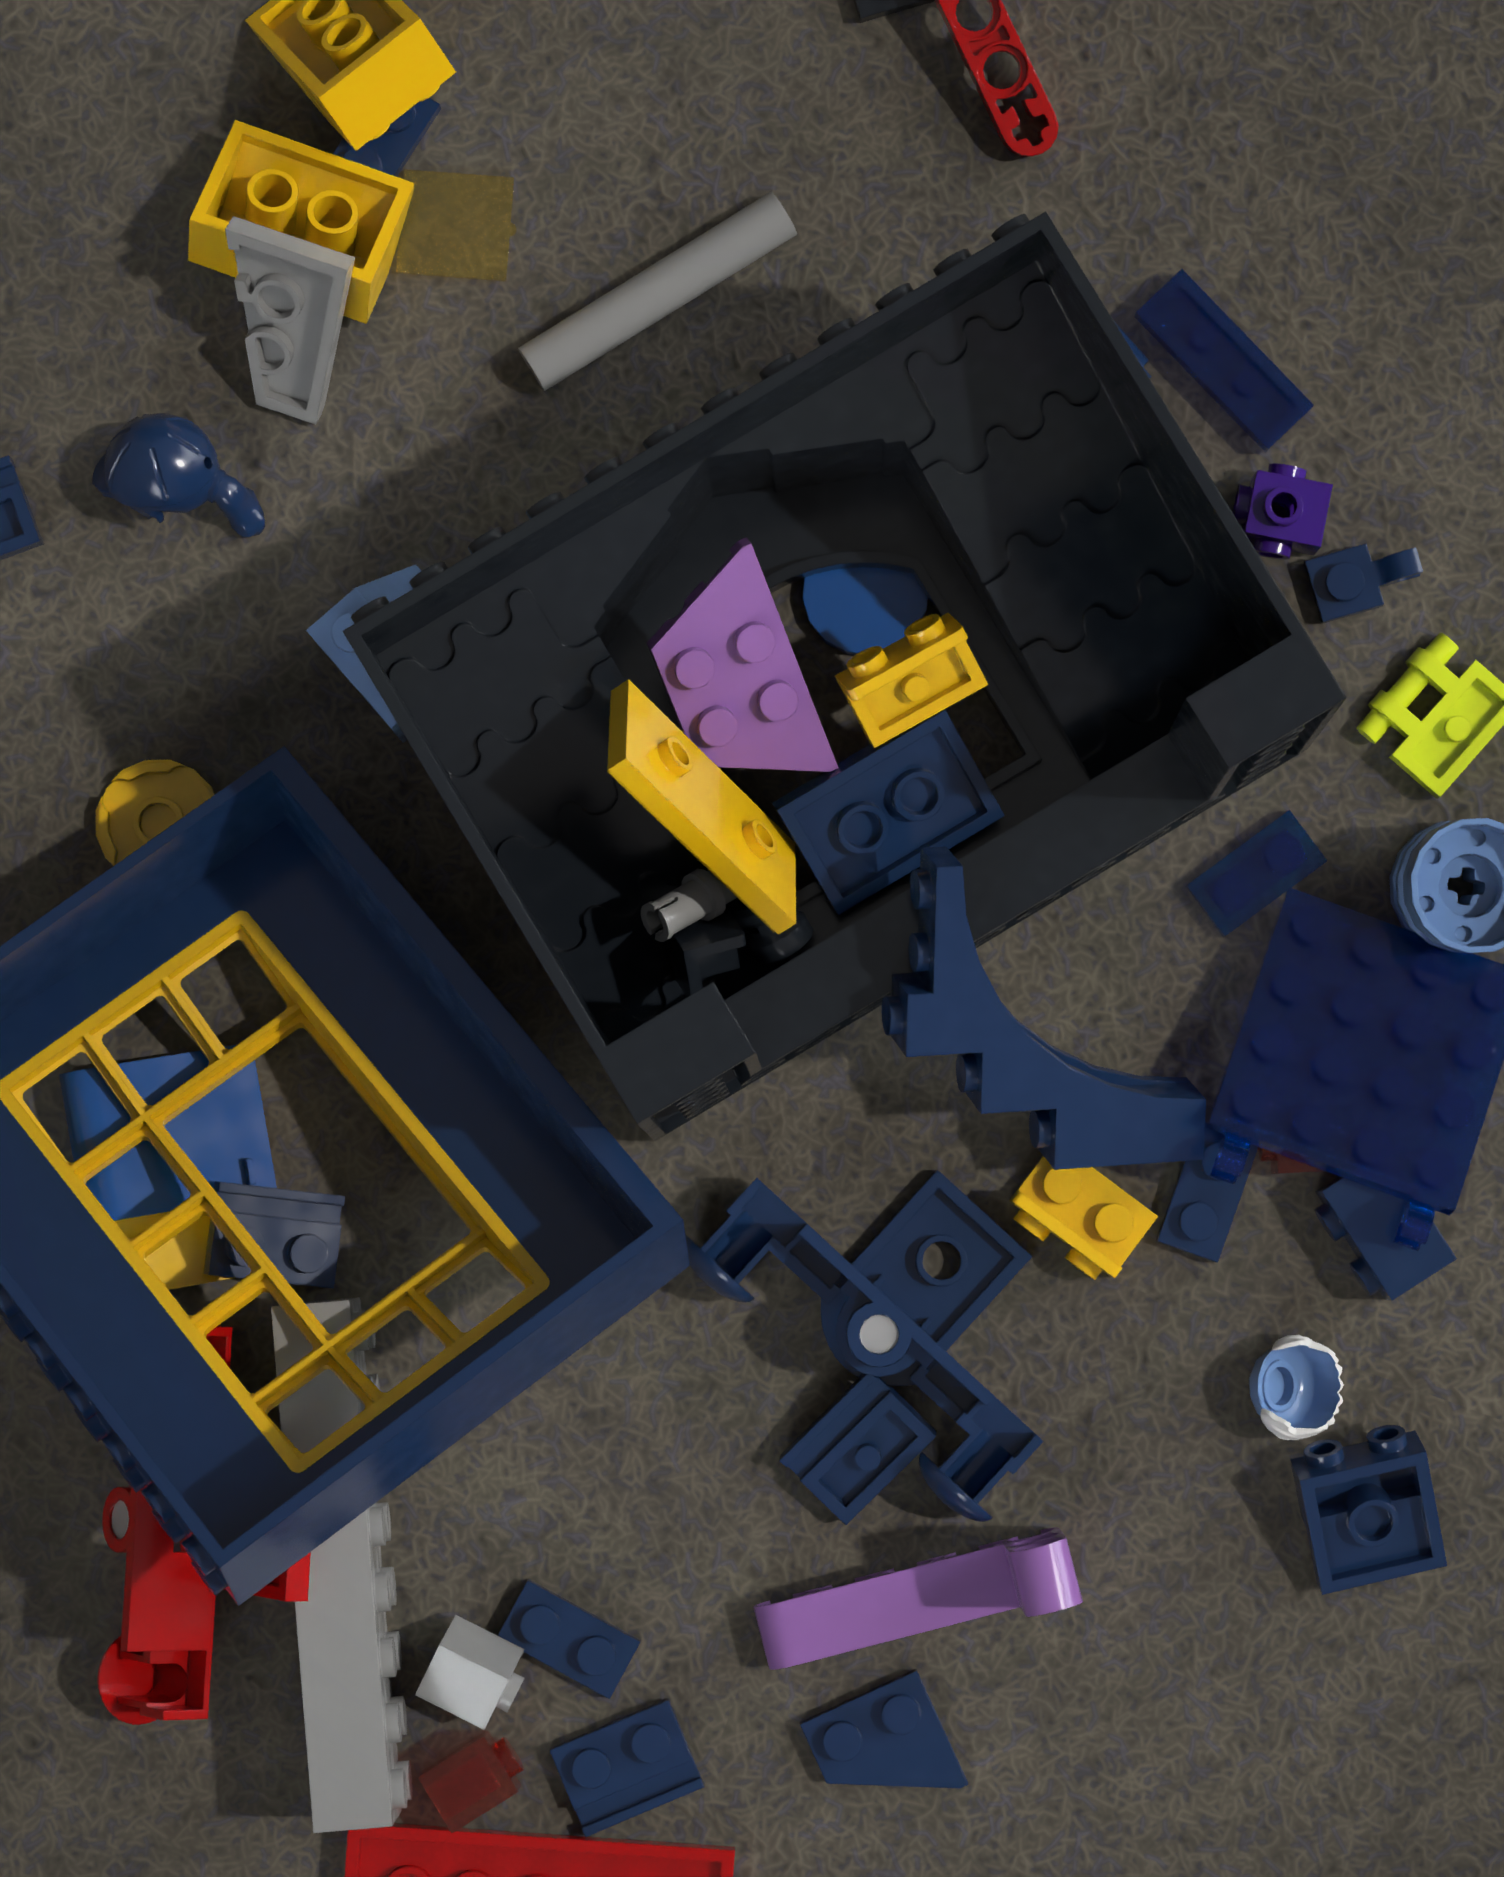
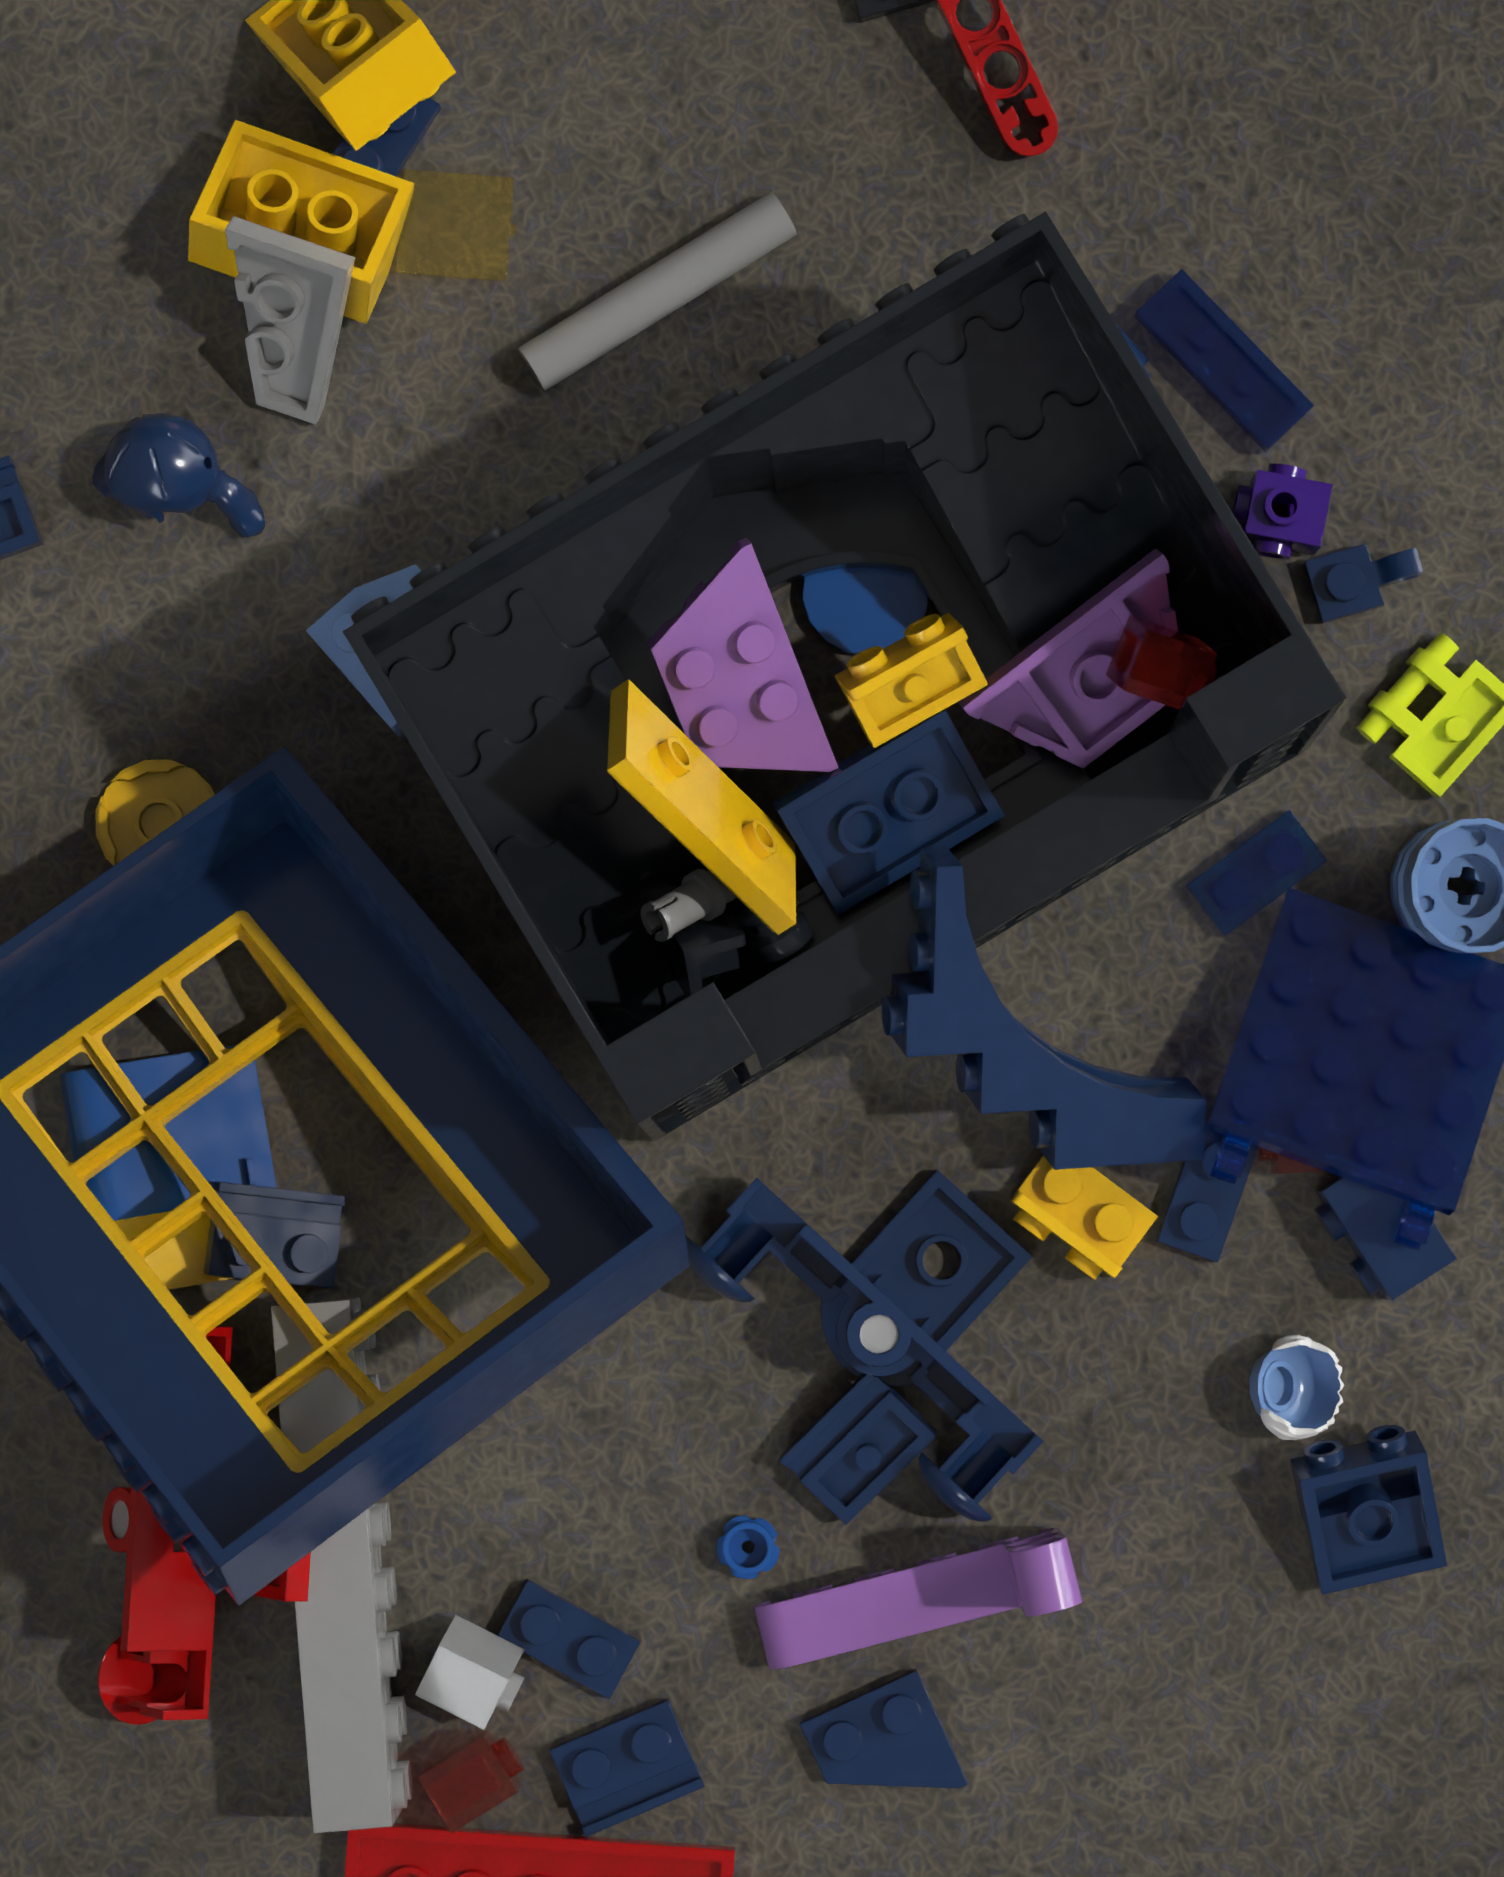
(744, 1529): none -> blue plate
(1058, 684): none -> medium lavender wing
(1161, 663): none -> clear red brick

